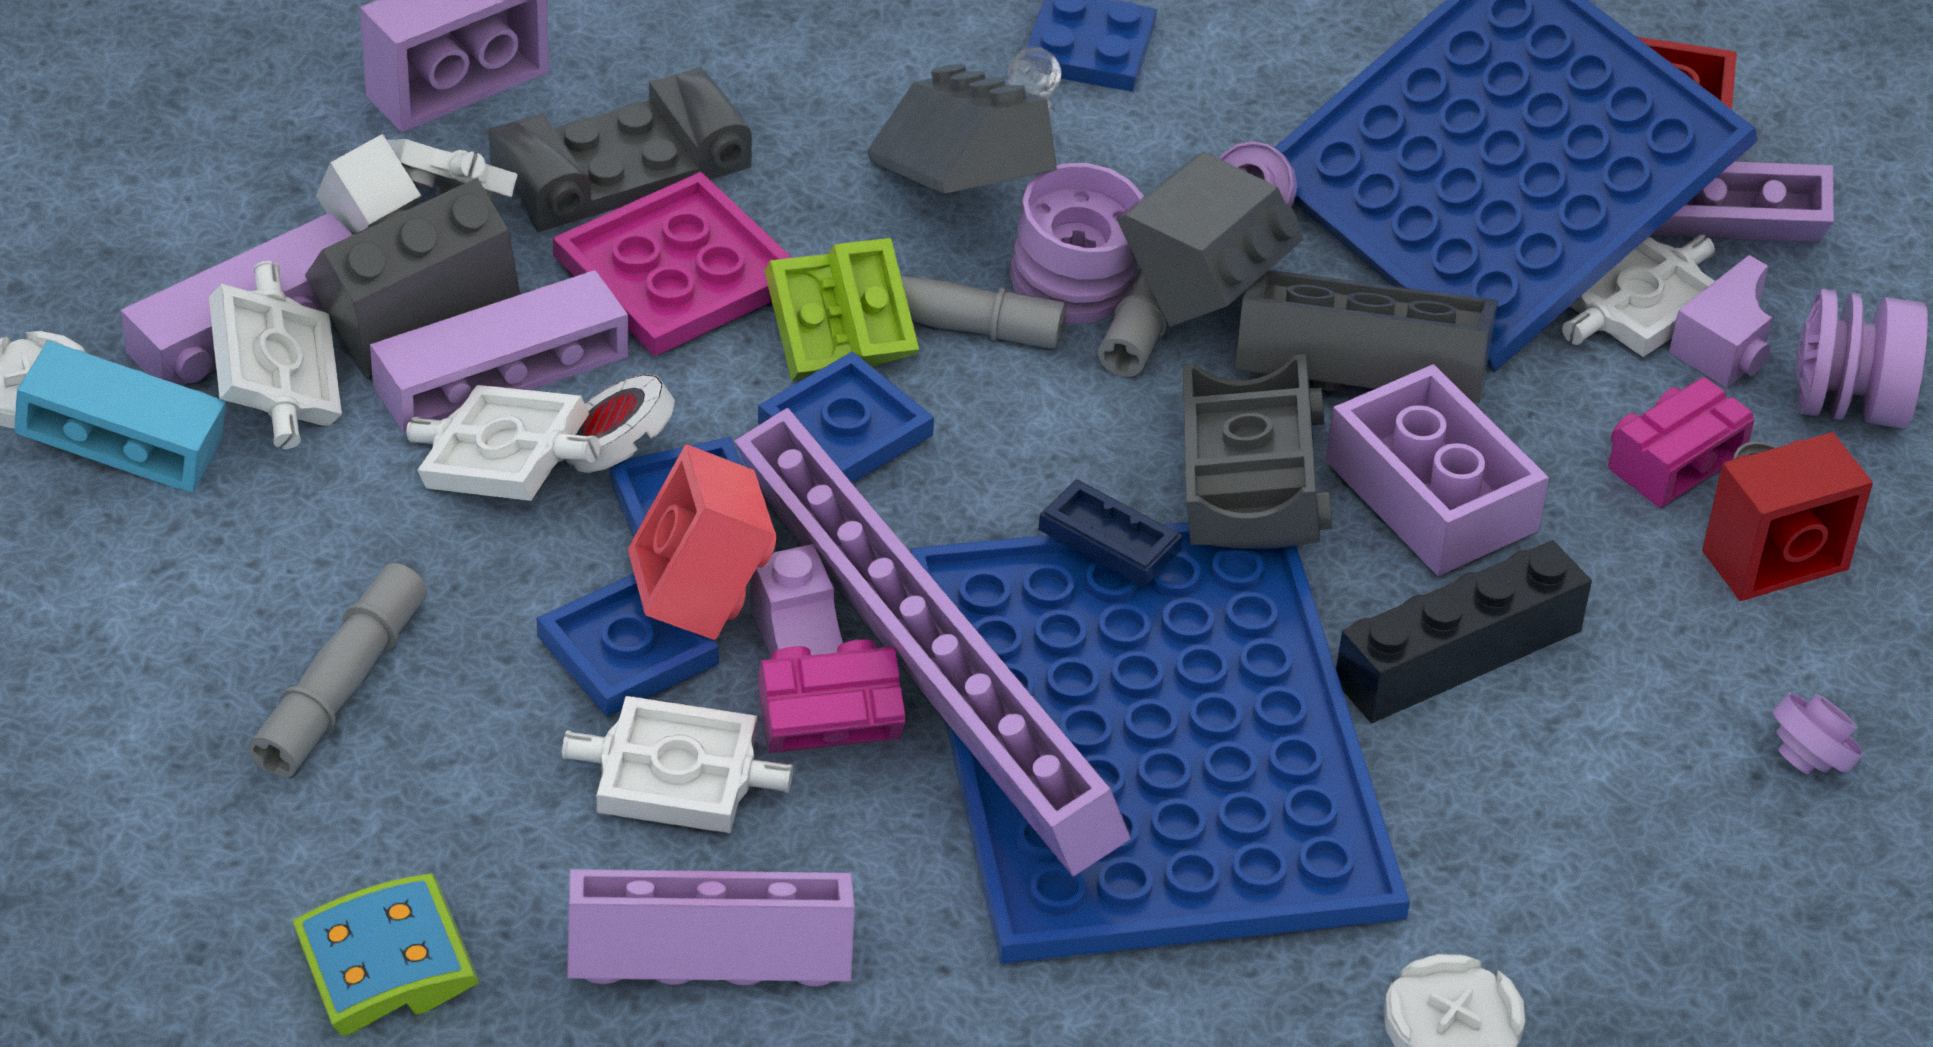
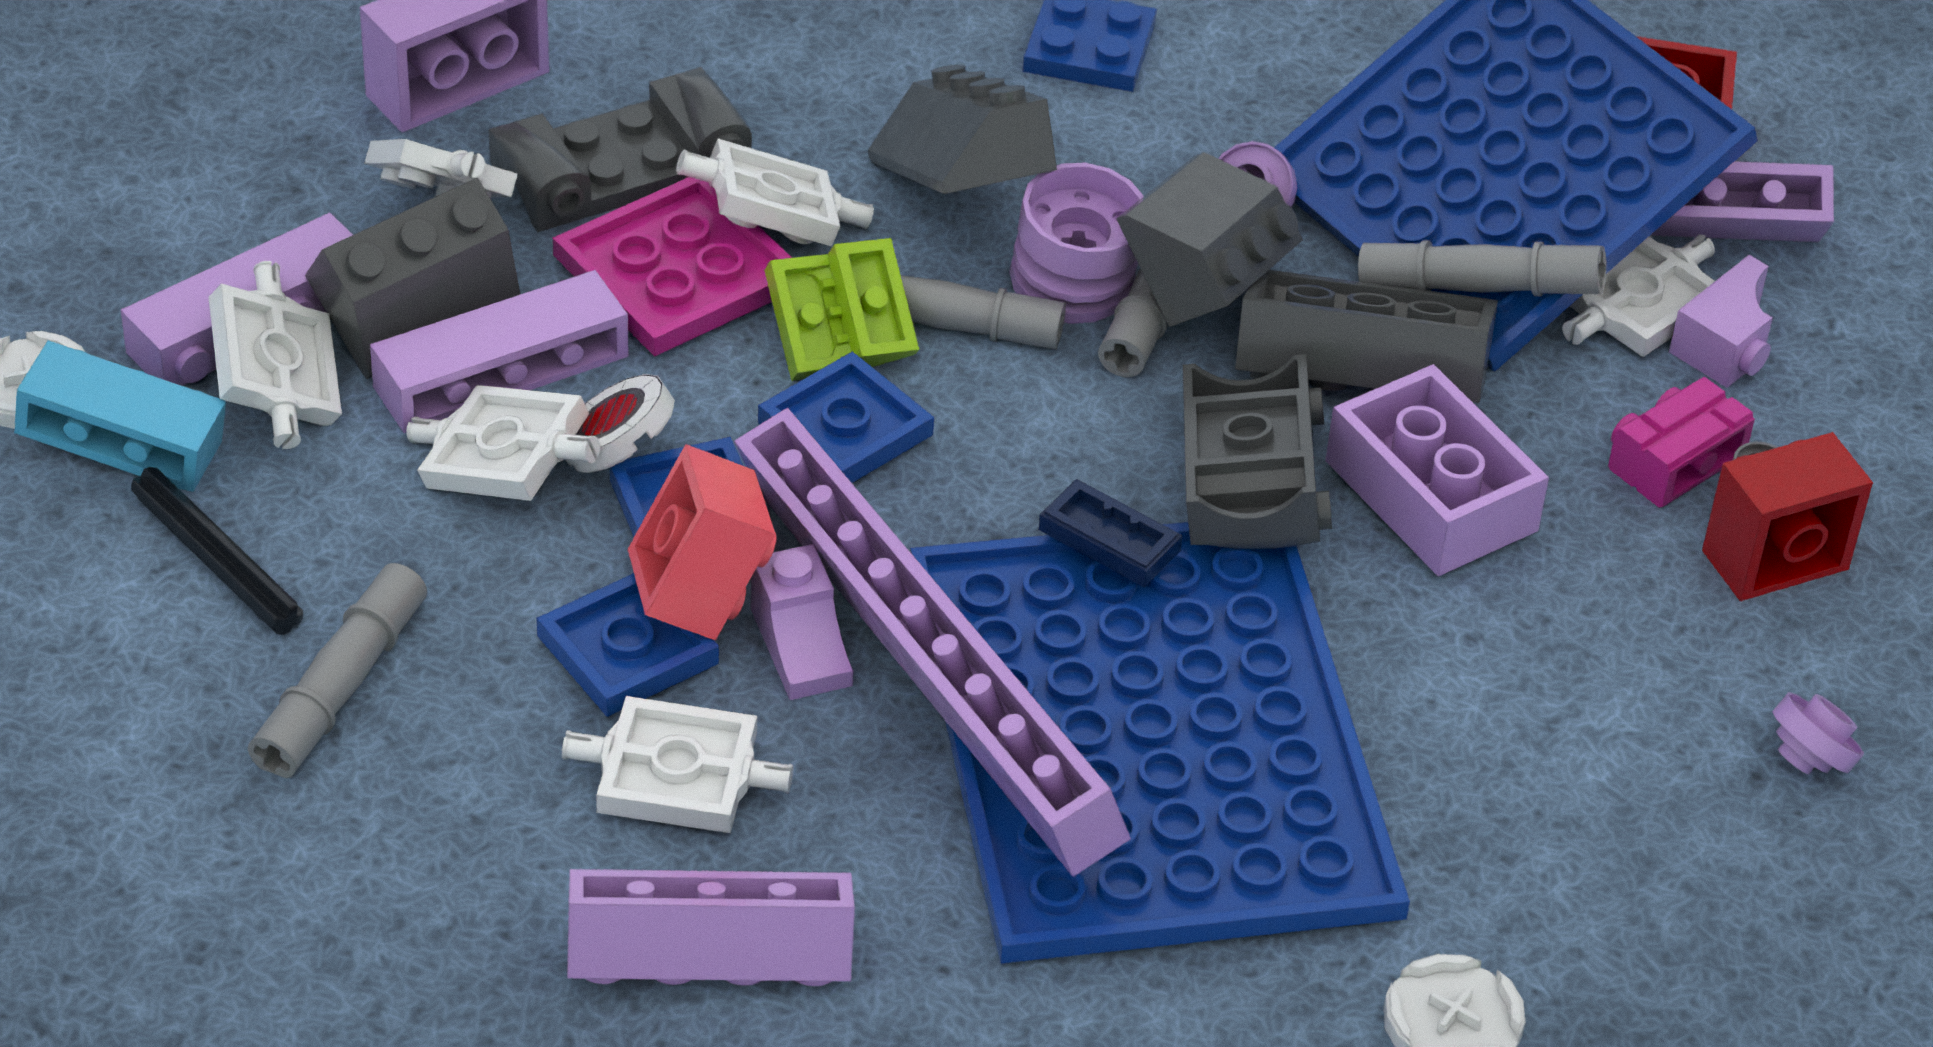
(217, 551): none -> black axle
(367, 186): white brick -> none
(385, 951): slope -> none
(774, 193): none -> white plate
(830, 697): dark pink brick -> none
(1037, 71): clear piece -> none
(1462, 630): black brick -> none
(1485, 267): none -> light grey piece
(1861, 358): lavender wheel -> none

